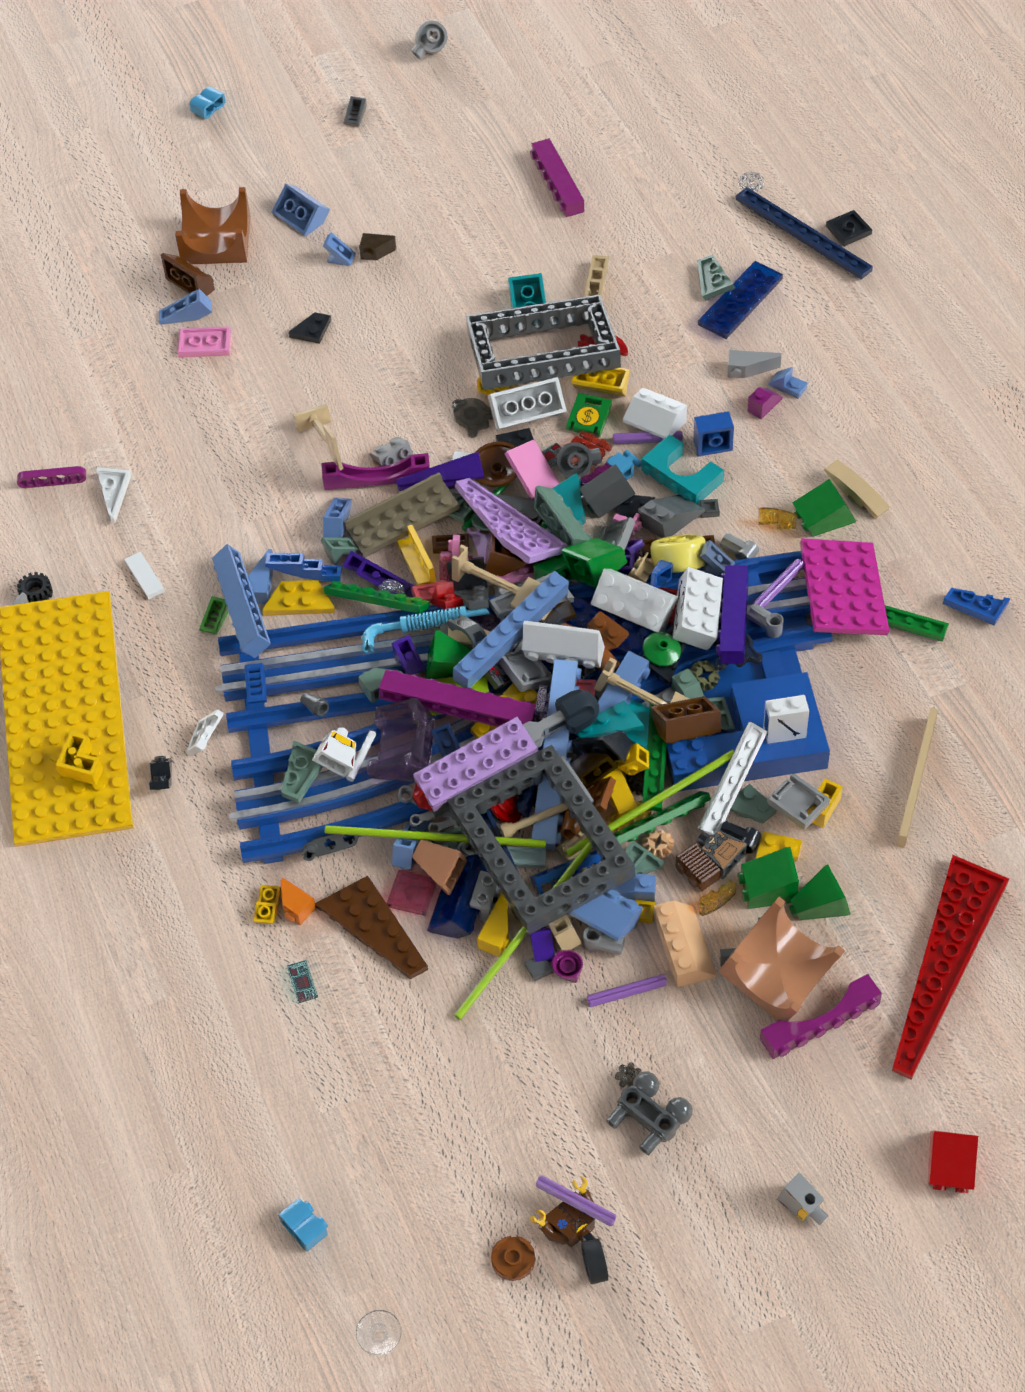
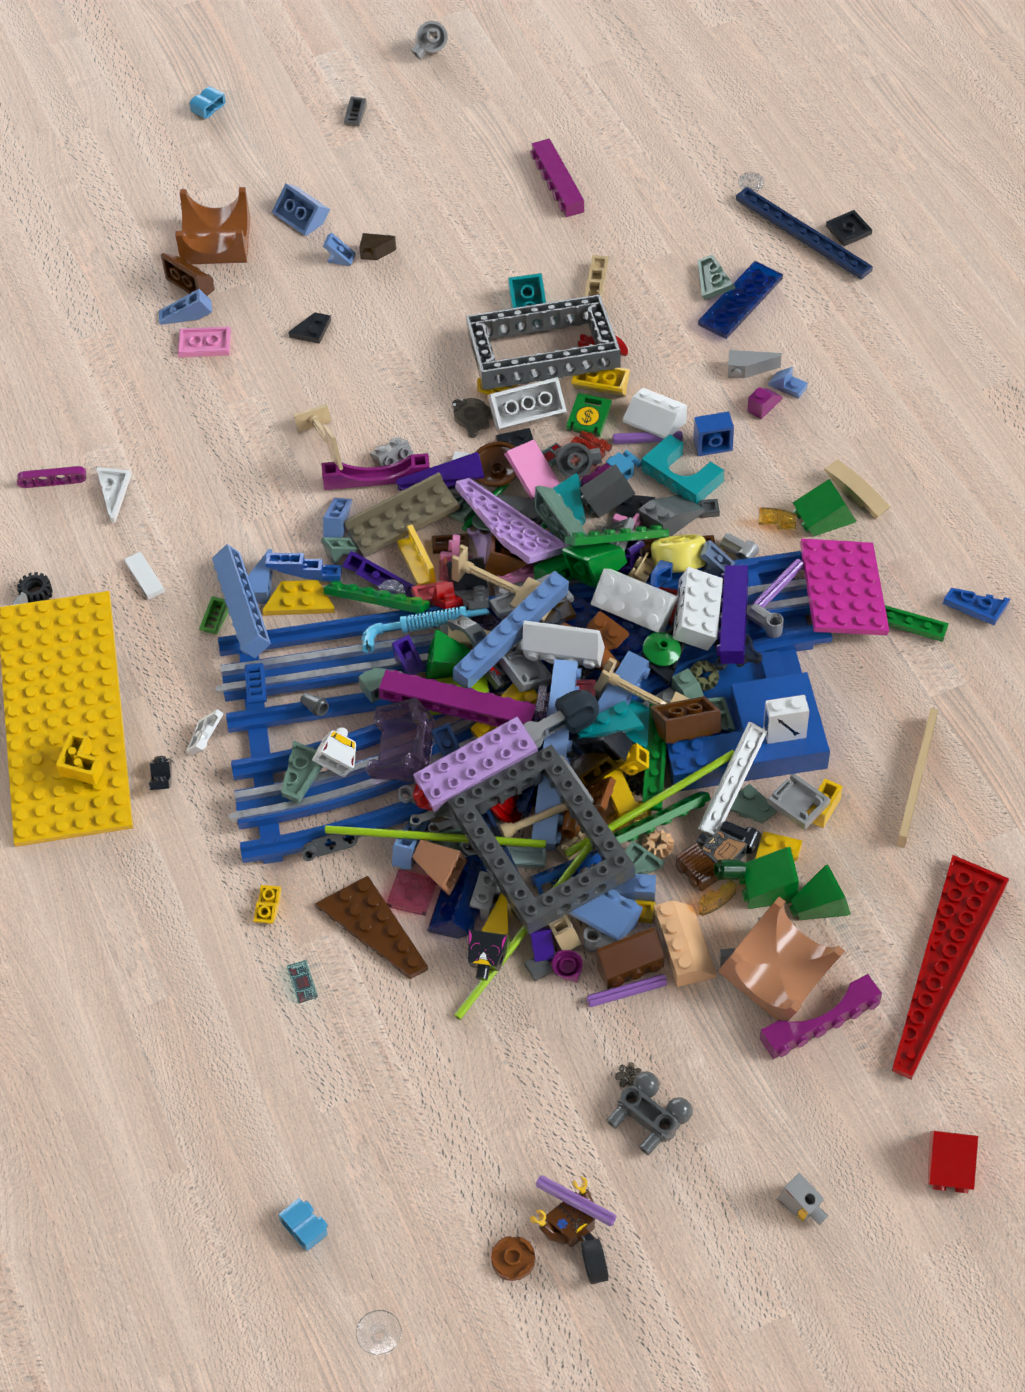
(296, 902): orange slope -> none
(361, 755): white bar -> none
(486, 952): none -> black torso
(610, 535): none -> green plate
(630, 958): none -> reddish brown slope
(729, 869): none -> dark green brick

